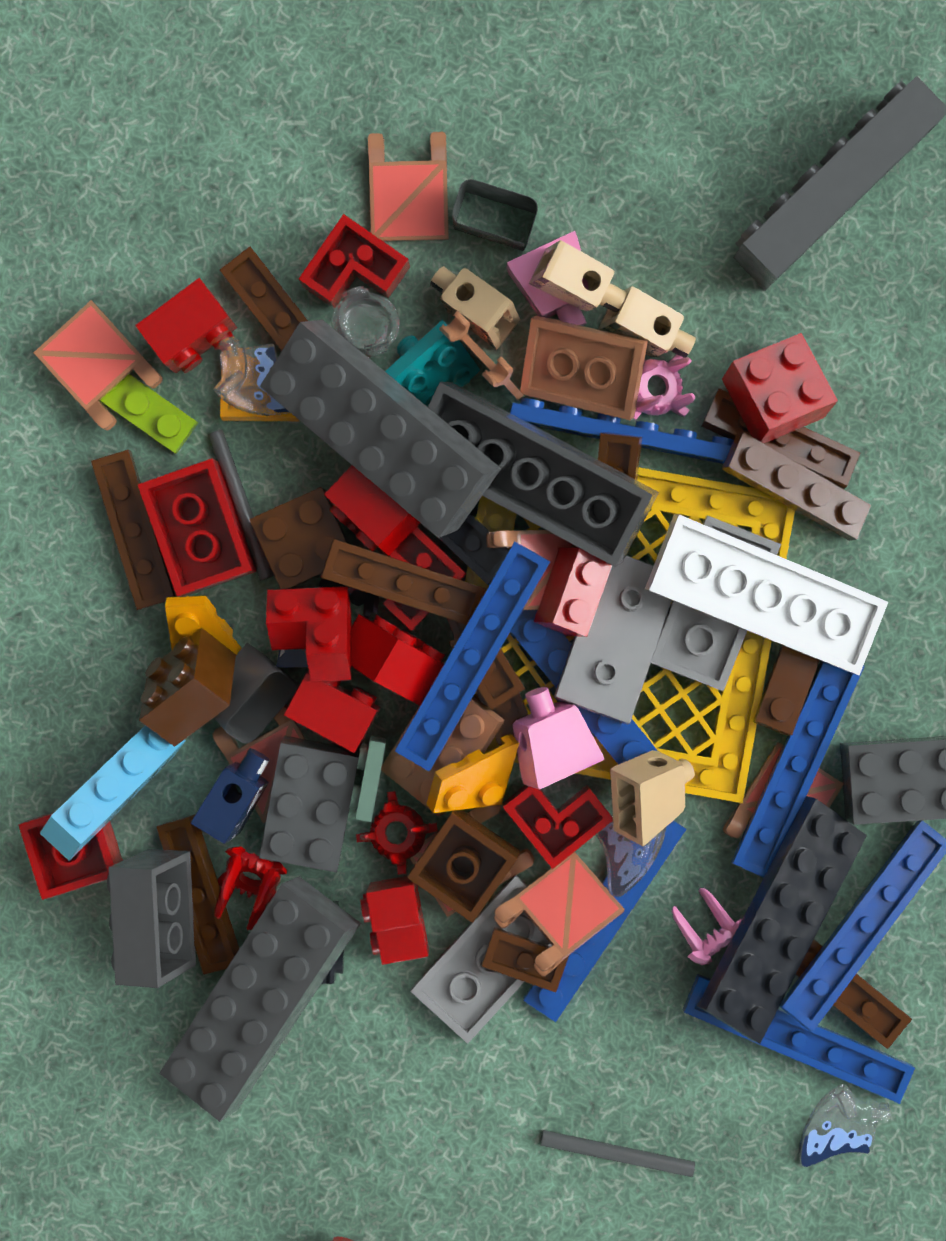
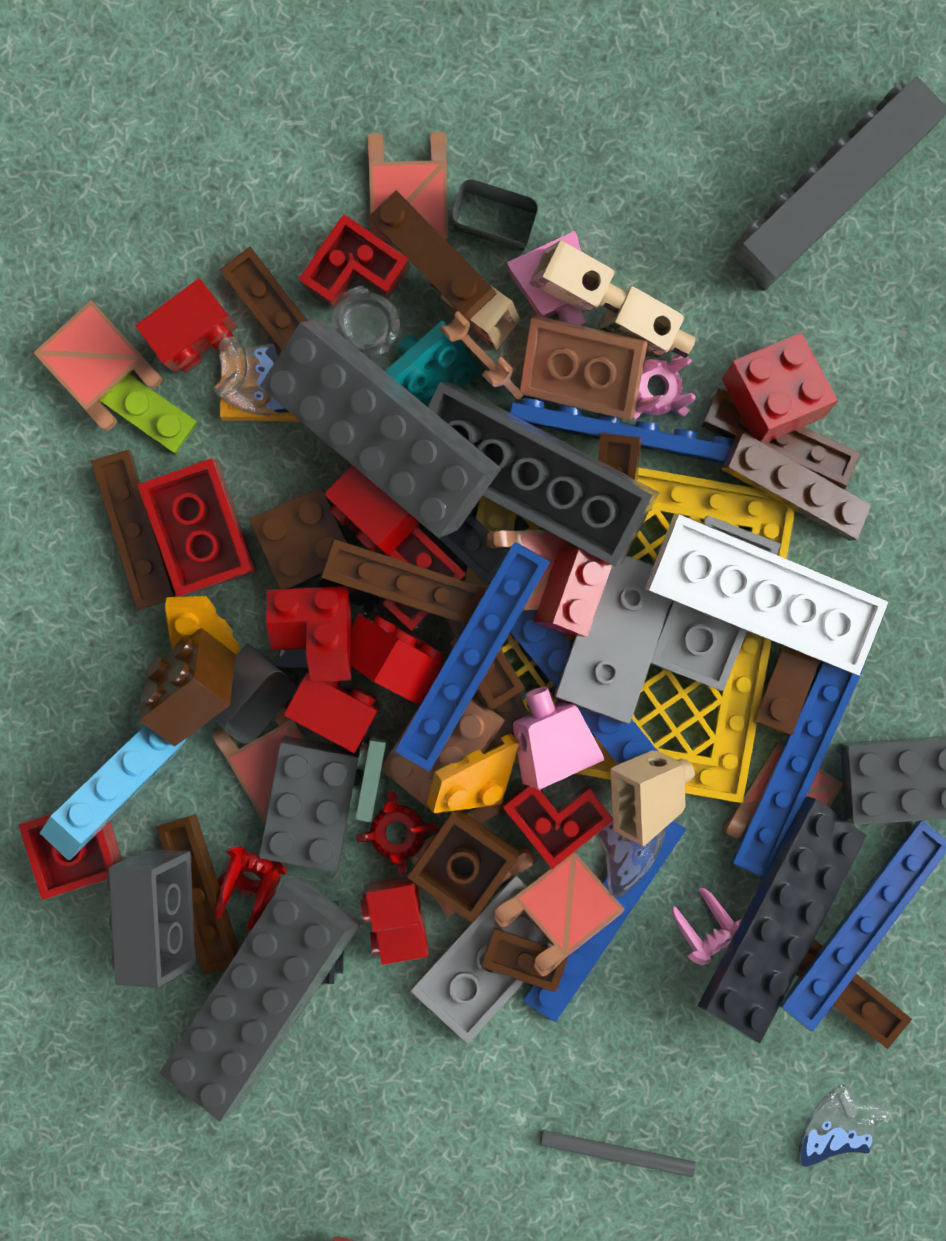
(227, 810): dark blue torso -> none
(240, 502): dark grey bar -> none
(432, 255): none -> reddish brown plate
(821, 1050): blue plate -> none

